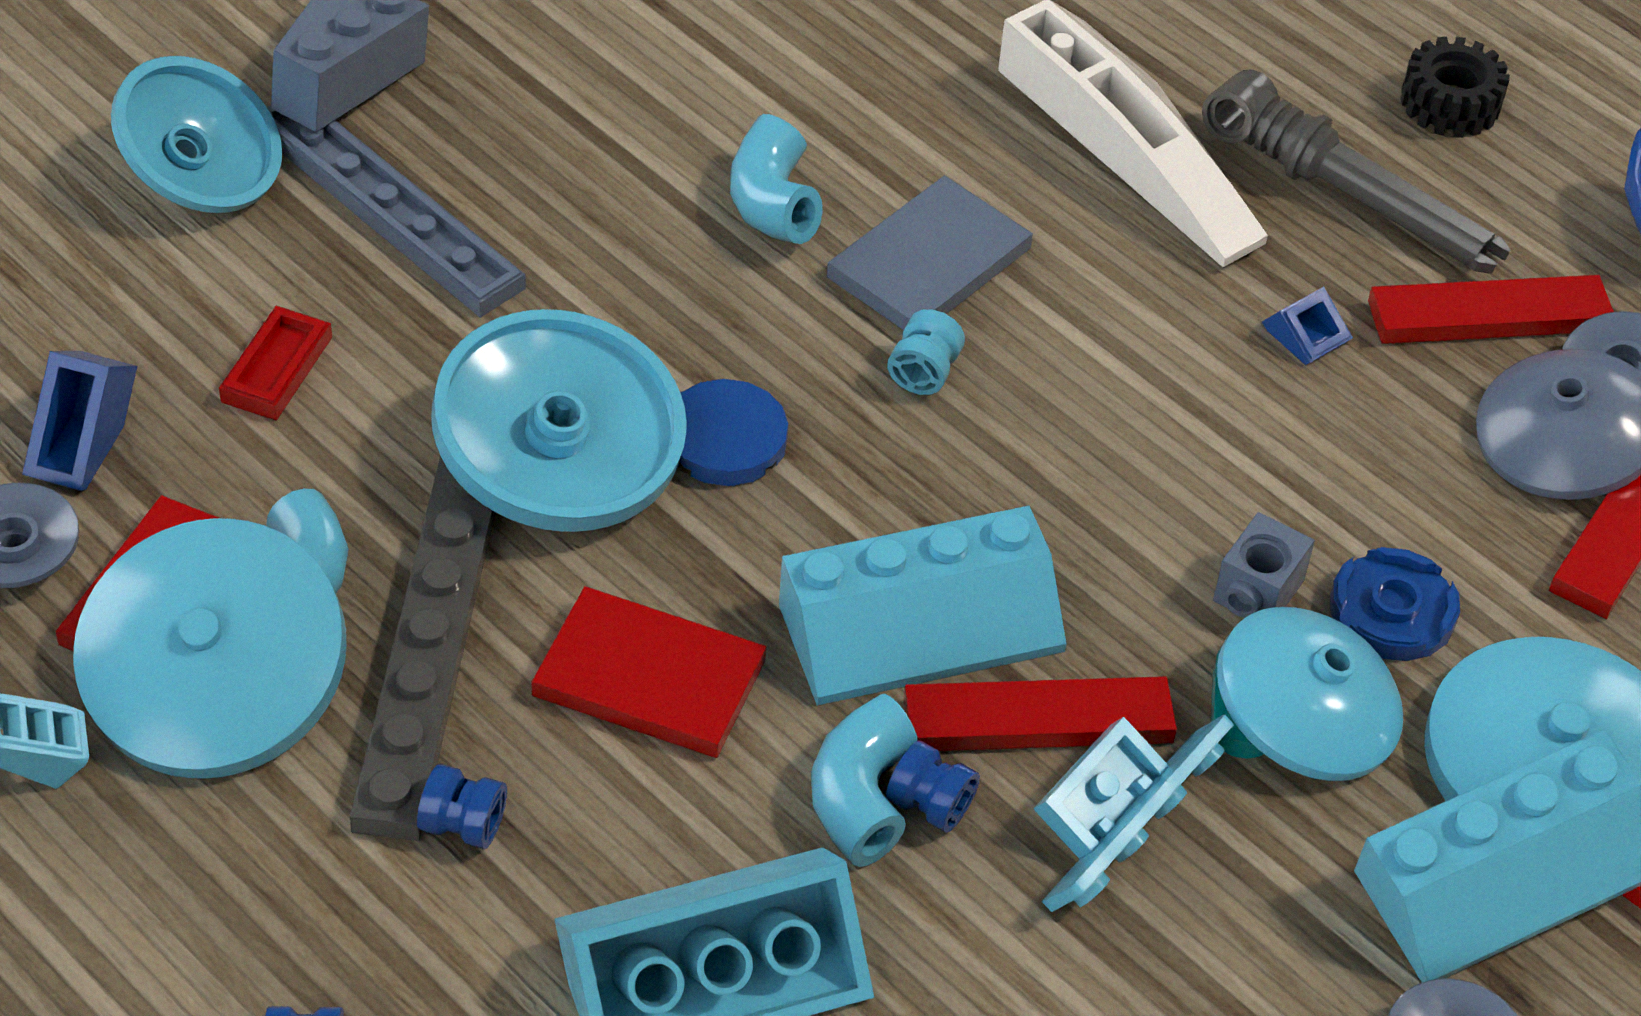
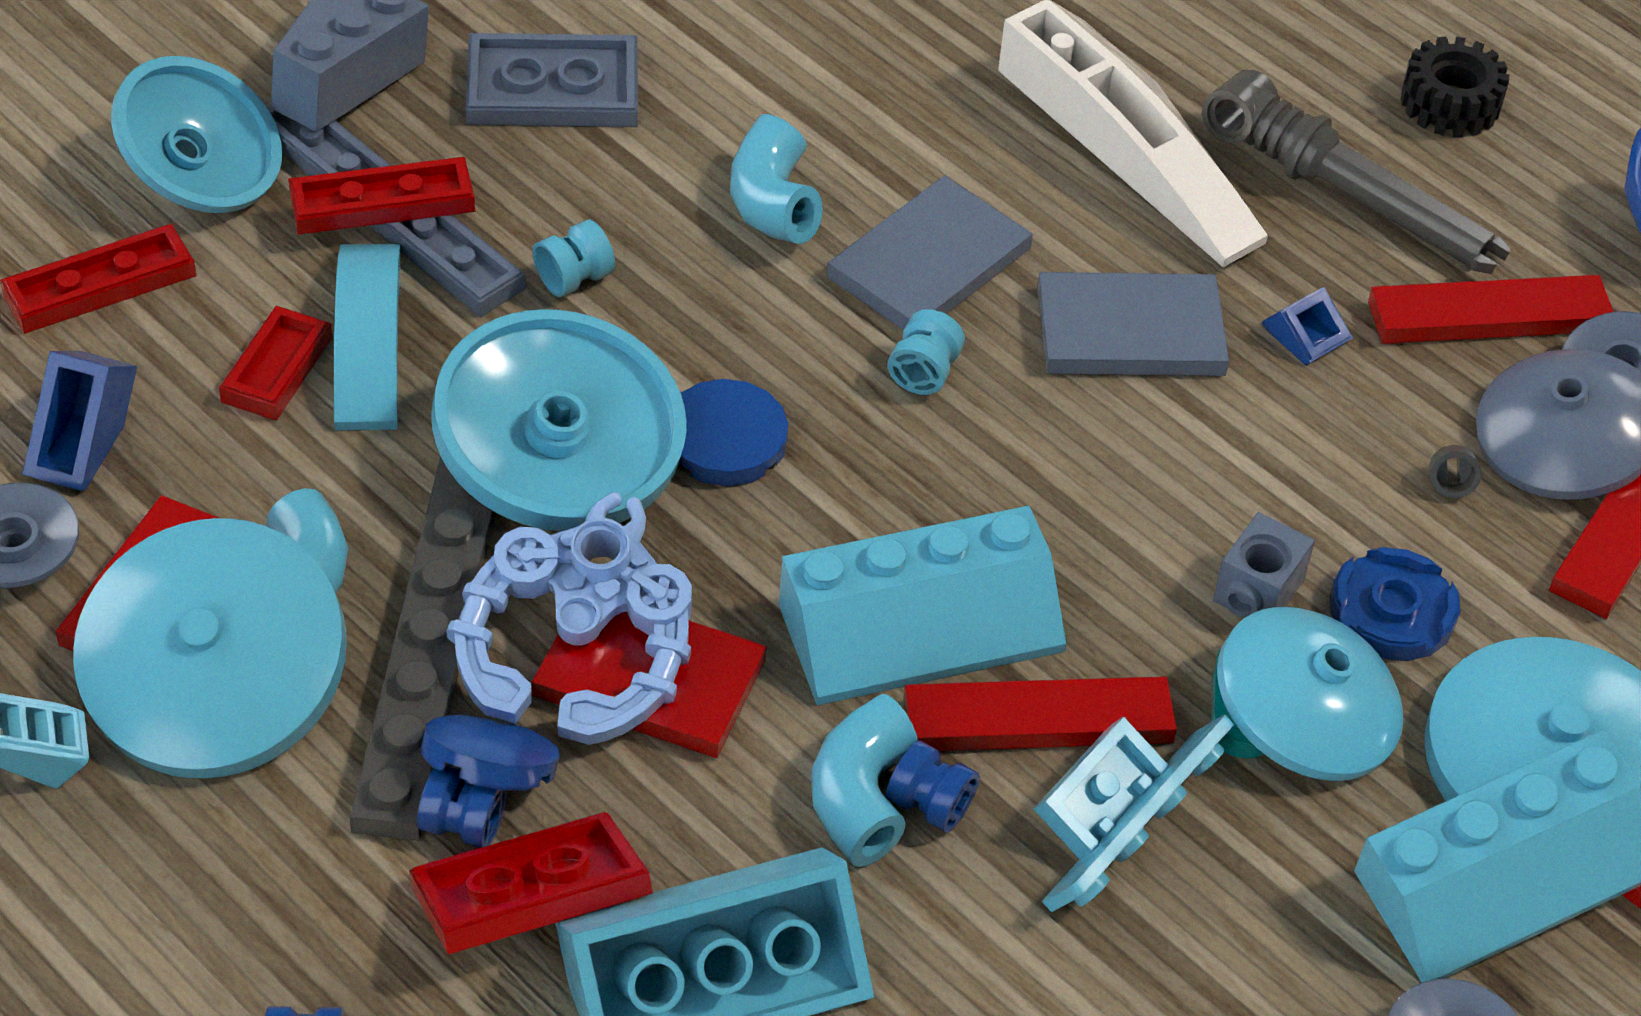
(98, 278): none -> red tile
(366, 337): none -> medium azure slope
(381, 195): none -> red tile
(490, 752): none -> blue tile
(529, 882): none -> red tile
(552, 80): none -> sand blue tile
(573, 258): none -> medium azure wheel
(586, 600): none -> light blue piece
(1132, 324): none -> sand blue tile
(1467, 470): none -> dark grey hinge

